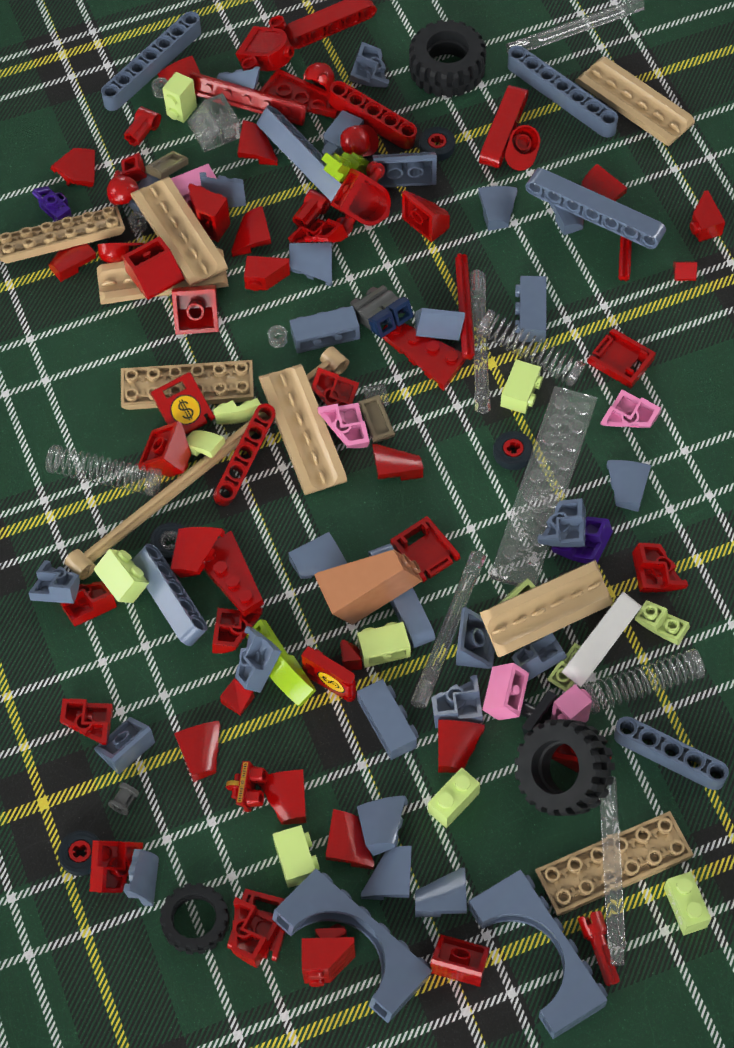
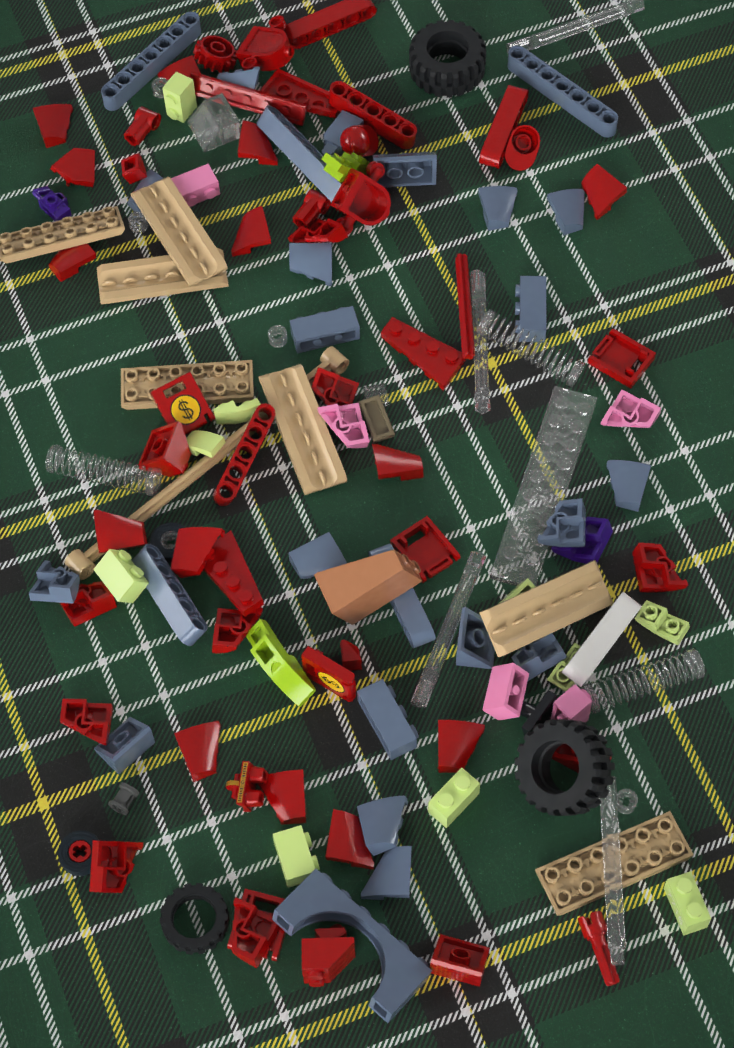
(53, 122): none -> red slope
(114, 251): red cap -> none
(118, 532): none -> red slope
(120, 189): red hair -> none
(142, 877): sand blue slope -> none
(153, 268): red slope -> none
(166, 165): dark tan tile -> none
(195, 309): red slope -> none
(210, 211): red slope -> none
(215, 53): none -> red gear
(230, 188): sand blue slope -> none
(236, 697): red slope -> none
(256, 661): sand blue slope -> none
(265, 272): red slope -> none
(321, 74): red hair -> none
(369, 67): sand blue slope -> none
(381, 308): hips -> none
(383, 644): yellowish green brick -> none
(424, 216): red slope -> none
(439, 323): sand blue slope -> none
(442, 896): sand blue slope -> none
(443, 137): black bush -> none
(459, 703): sand blue slope -> none
(515, 440): black bush -> none
(518, 902): sand blue arch -> none
(520, 387): yellowish green brick -> none
(595, 208): sand blue beam -> none
(625, 259): red axle -> none
(633, 799): none -> clear bush
(636, 100): tan plate -> none
(677, 763): sand blue beam -> none
(685, 270): red slope -> none
(707, 219): red slope -> none

